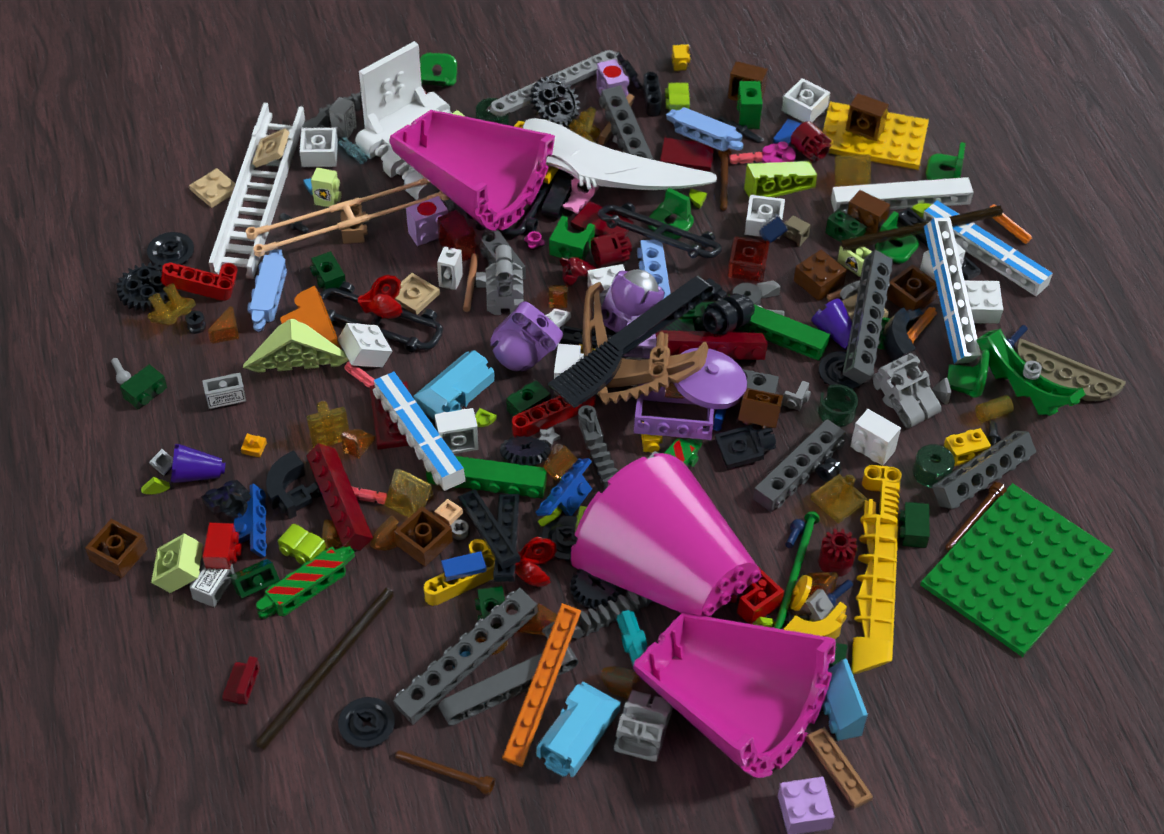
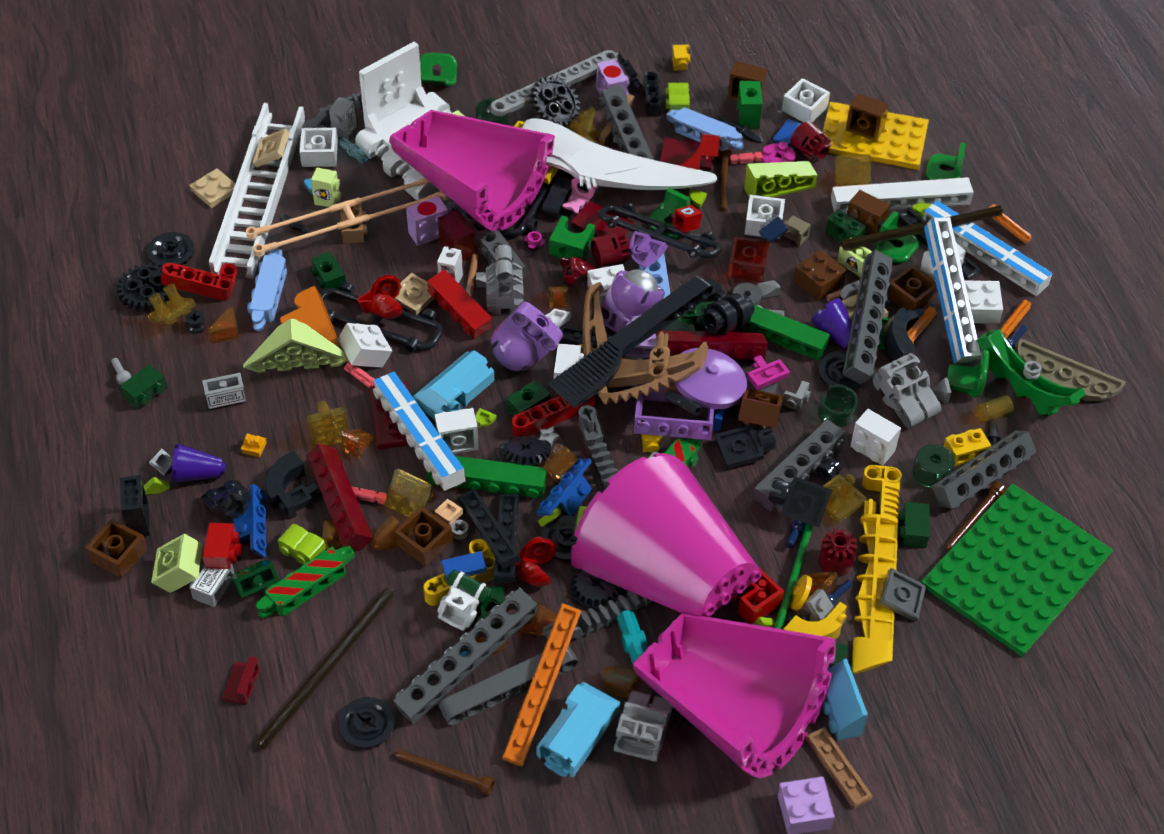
(135, 504): none -> black window
(459, 304): none -> red brick
(462, 600): none -> white piece
(645, 249): none -> medium lavender brick
(684, 403): none -> black piece
(687, 218): none -> red brick
(708, 148): none -> red arch
(767, 374): none -> dark pink plate
(801, 500): none -> black plate
(902, 594): none -> dark grey tile
(1015, 318): none -> orange axle

